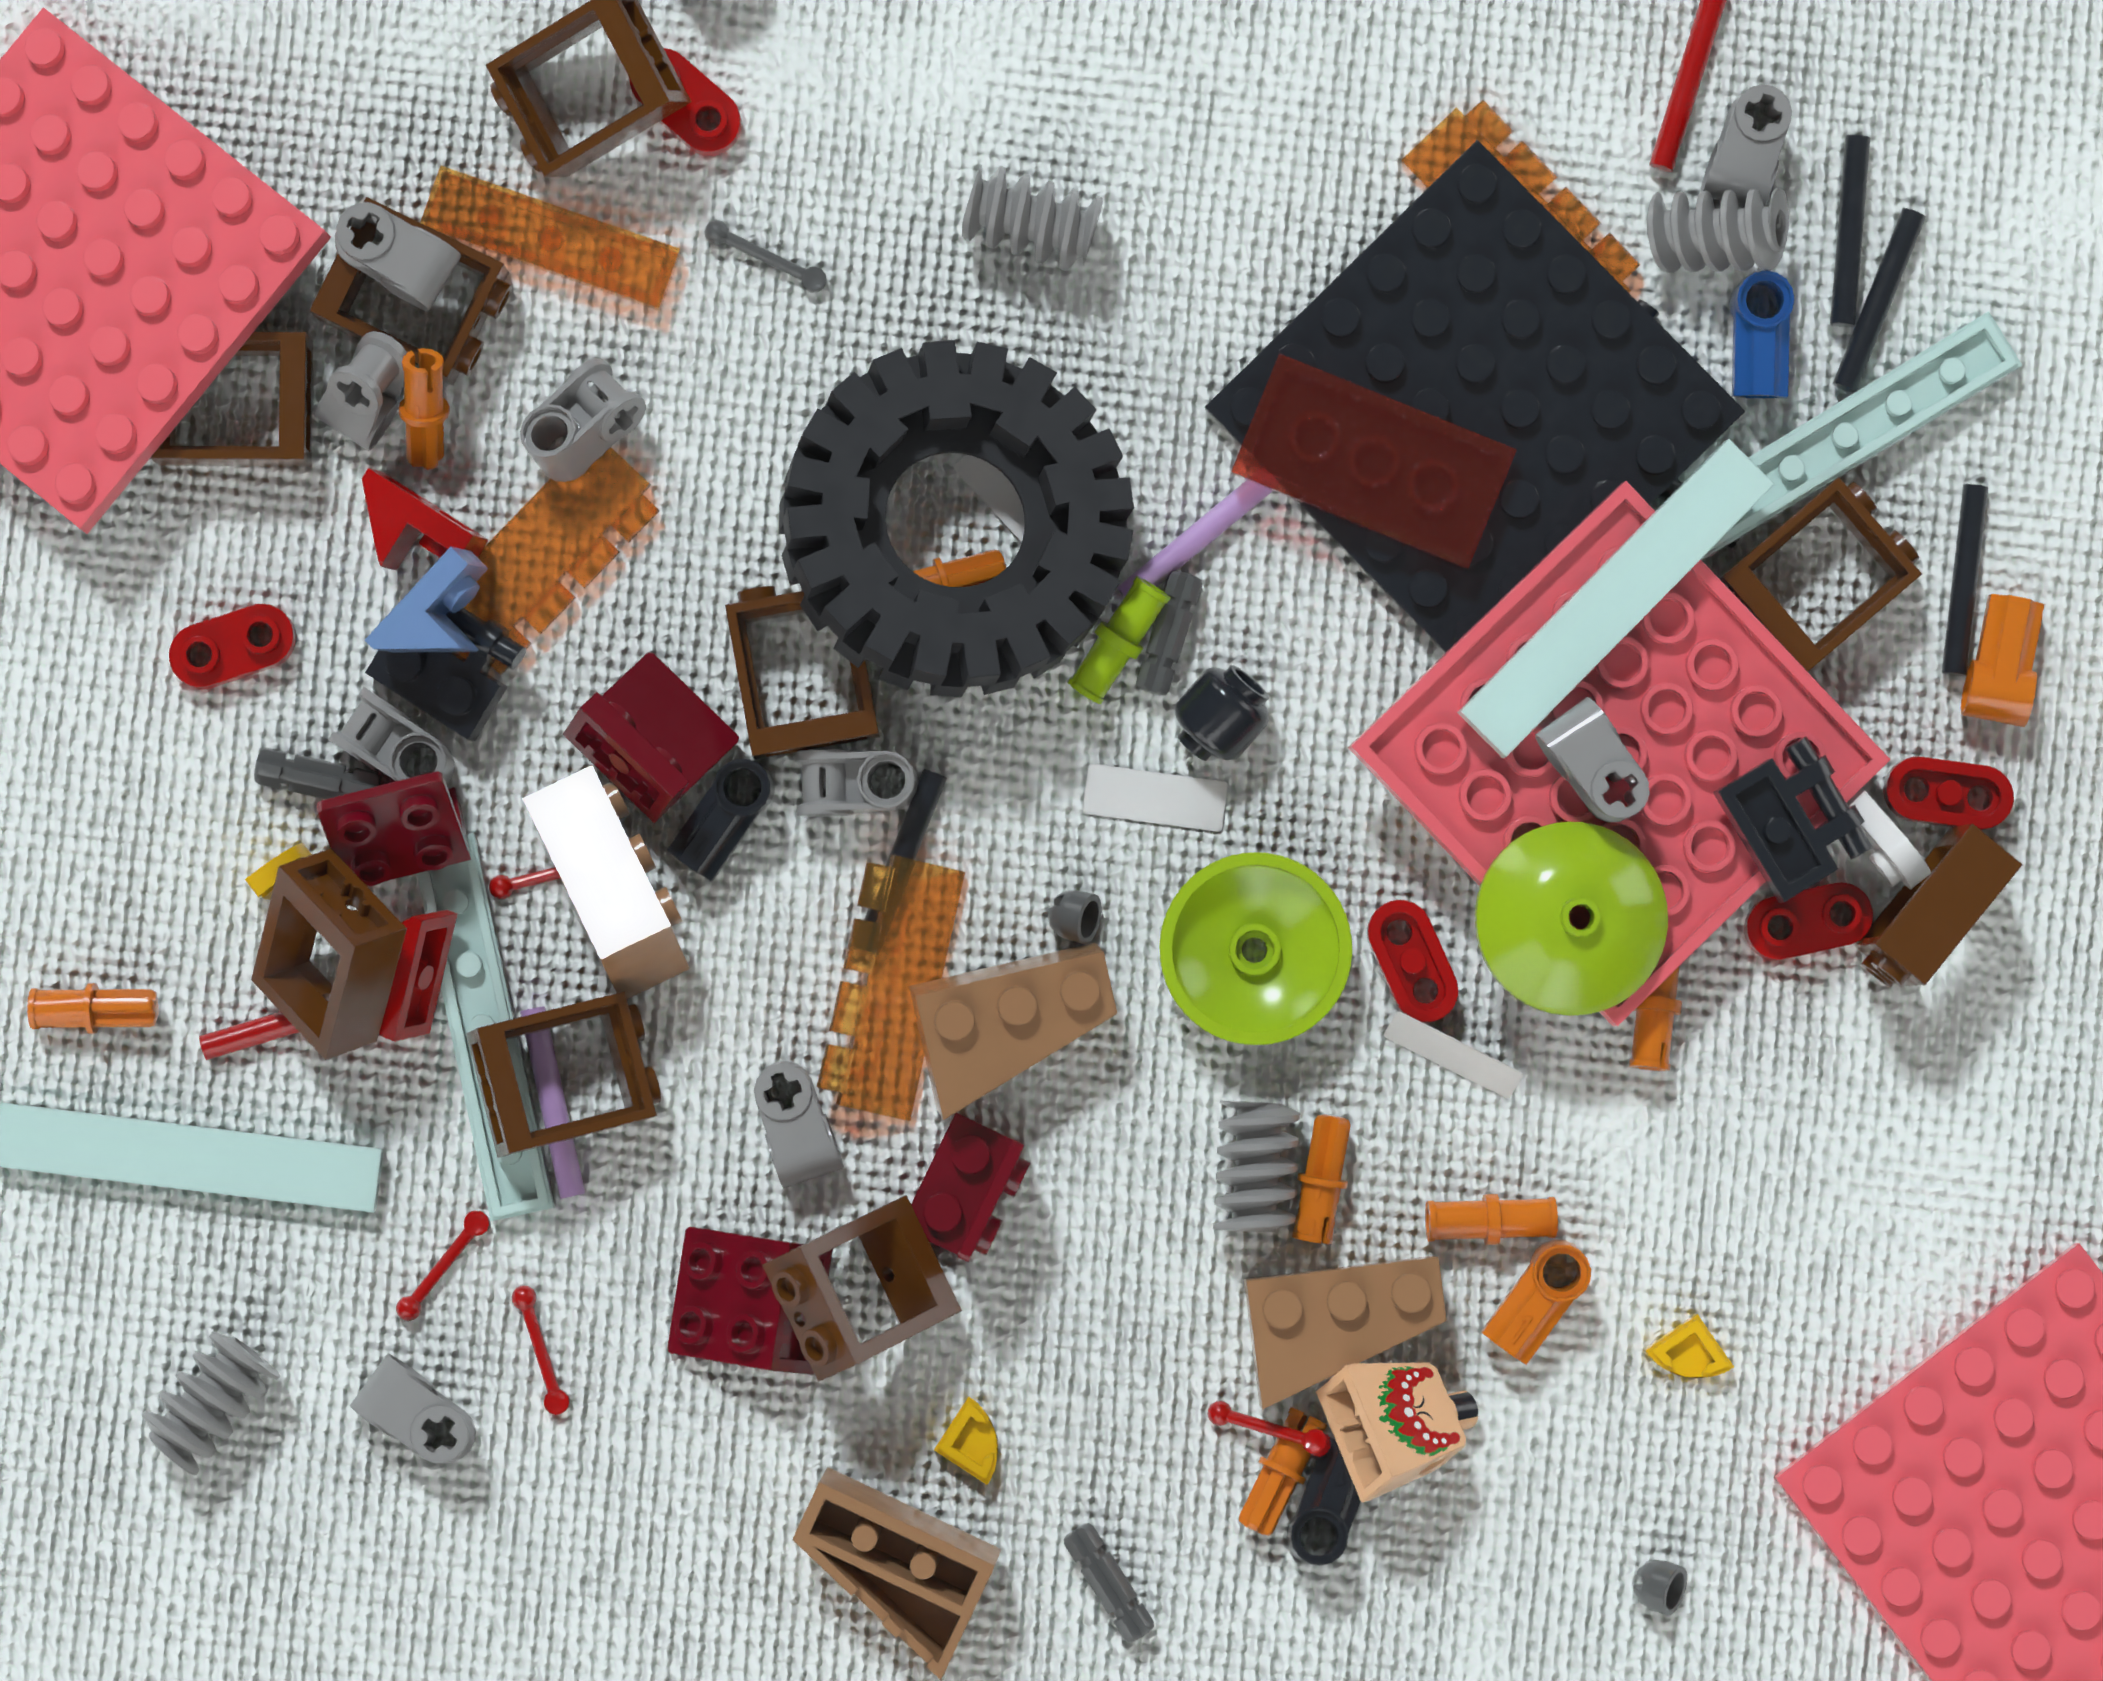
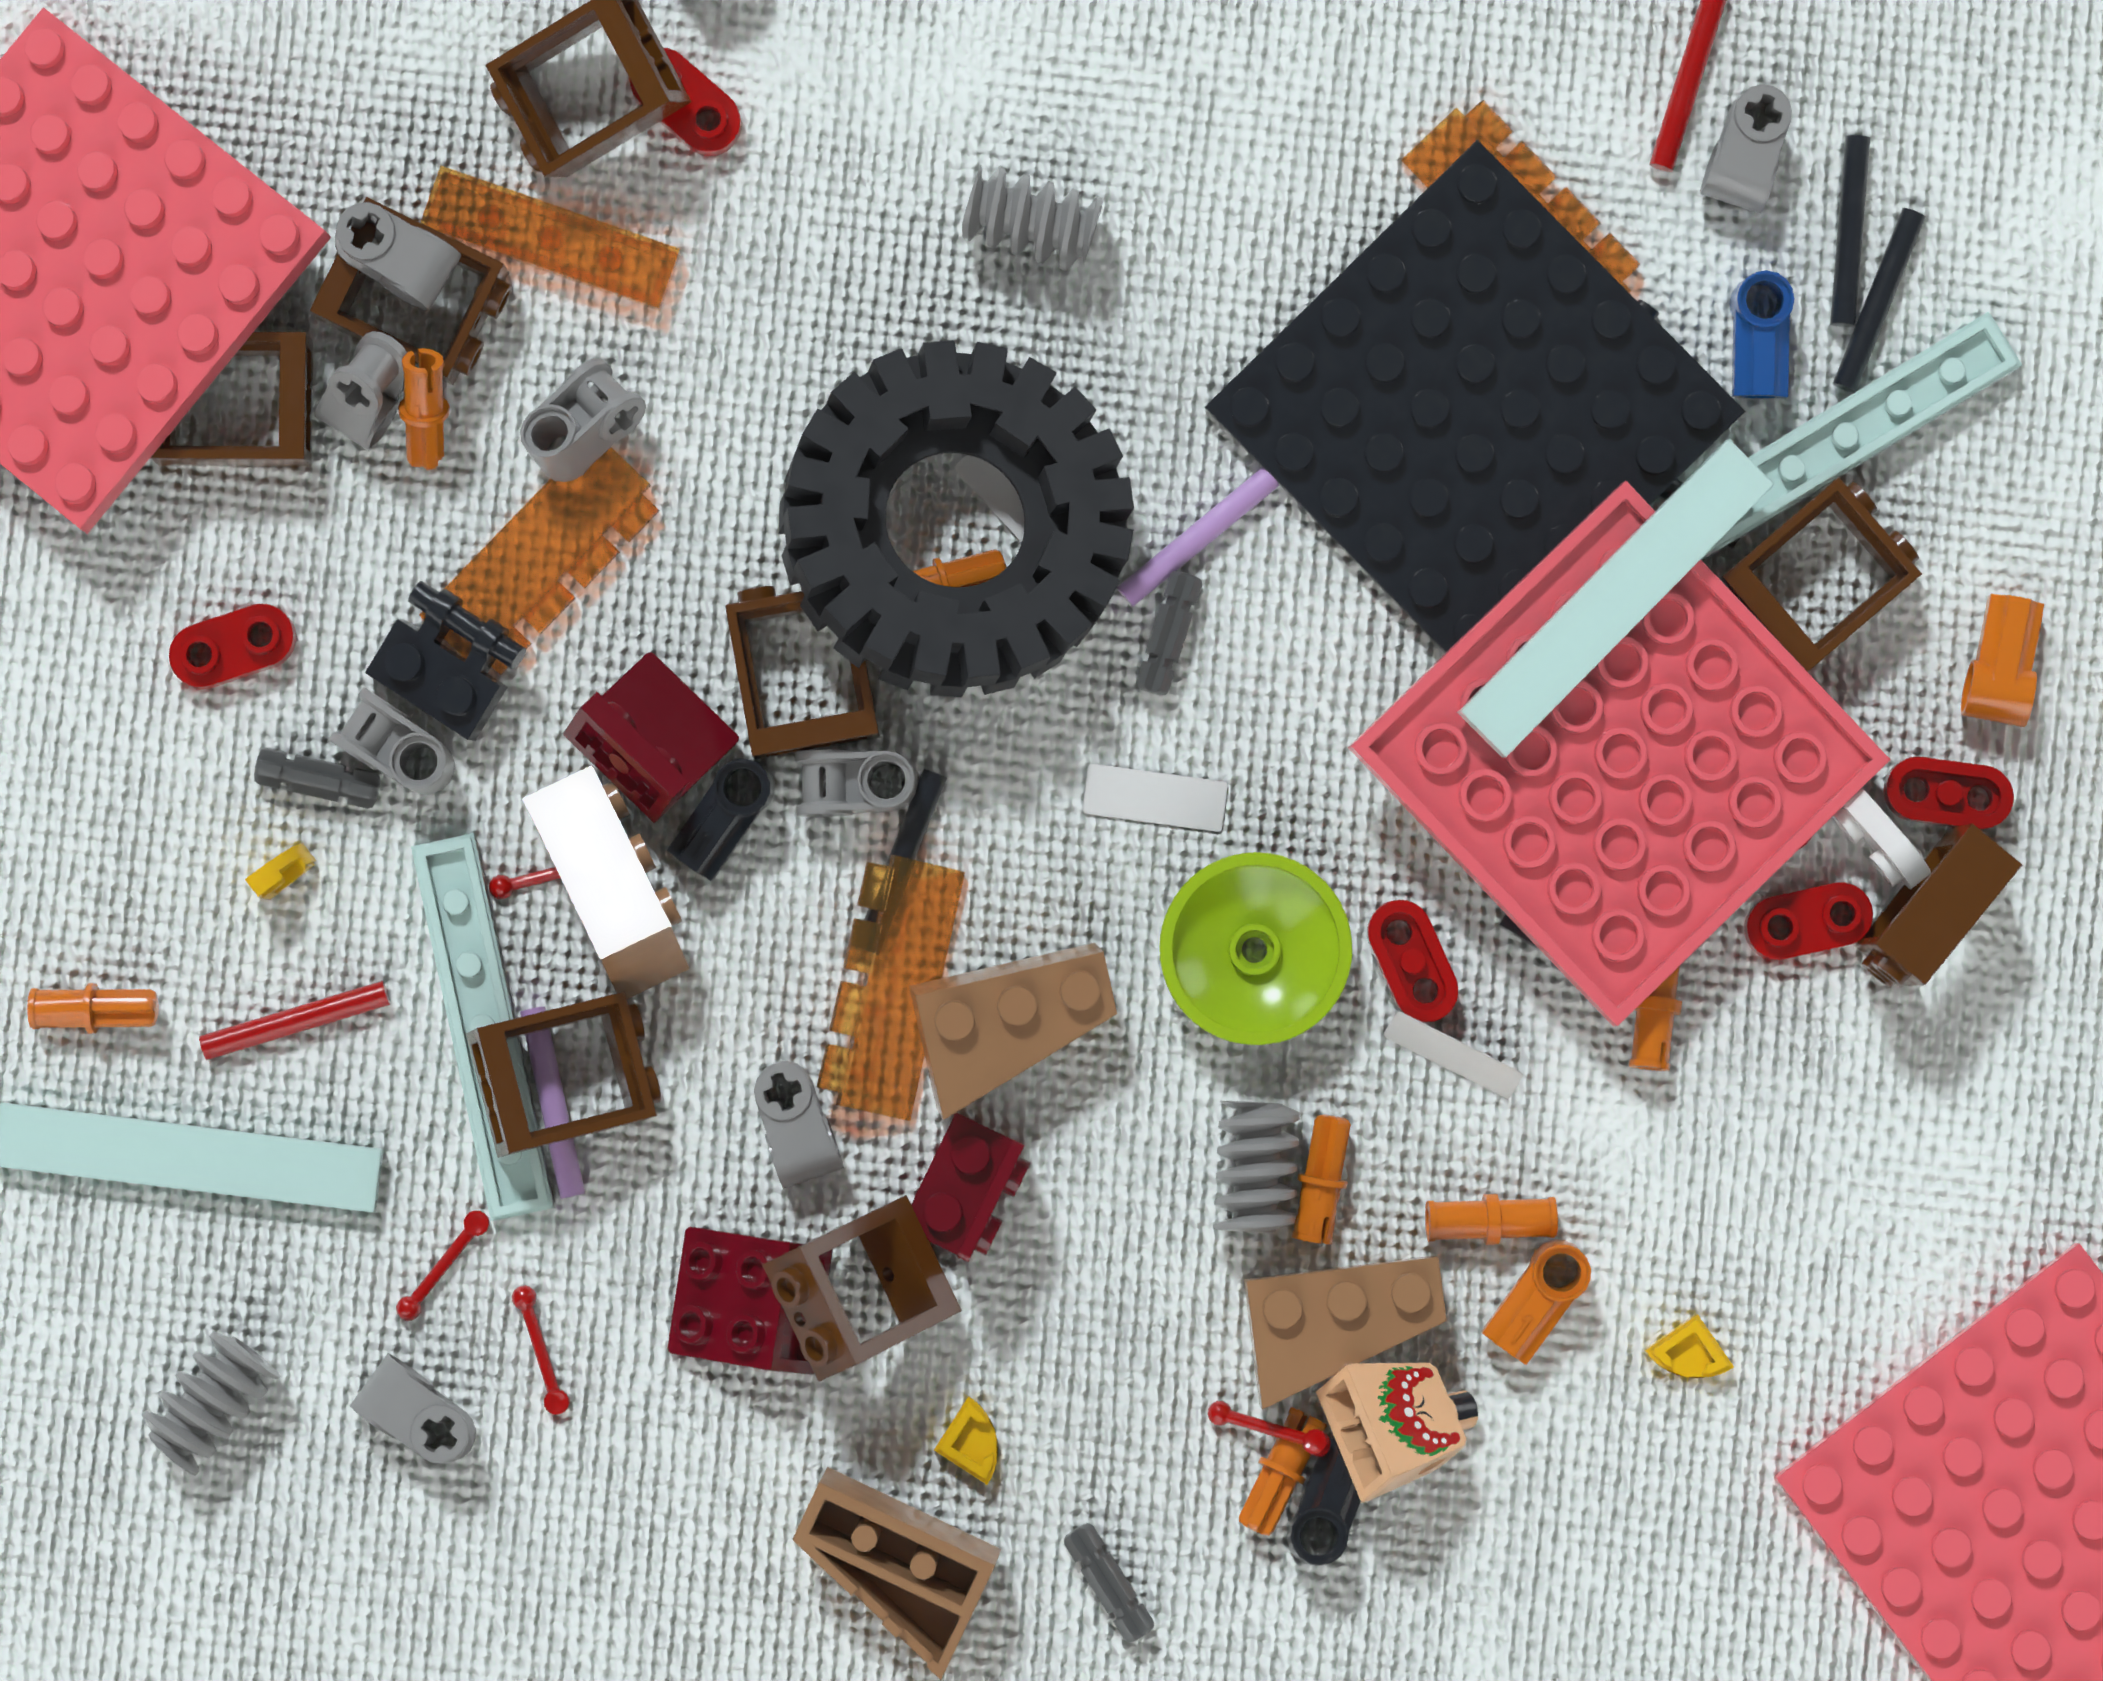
(313, 898): reddish brown window -> none
(396, 828): dark red bracket -> none
(401, 515): red slope -> none
(418, 975): red slope -> none
(420, 617): medium blue slope -> none
(812, 278): dark grey hinge -> none
(1075, 915): dark grey hinge -> none
(1118, 640): lime pin -> none
(1222, 713): black head -> none
(1373, 461): clear red tile -> none
(1527, 927): lime dish -> none
(1588, 749): light grey piece -> none
(1662, 1586): dark grey hinge -> none
(1720, 234): light grey piece -> none
(1777, 829): black plate -> none
(1964, 580): black bar -> none

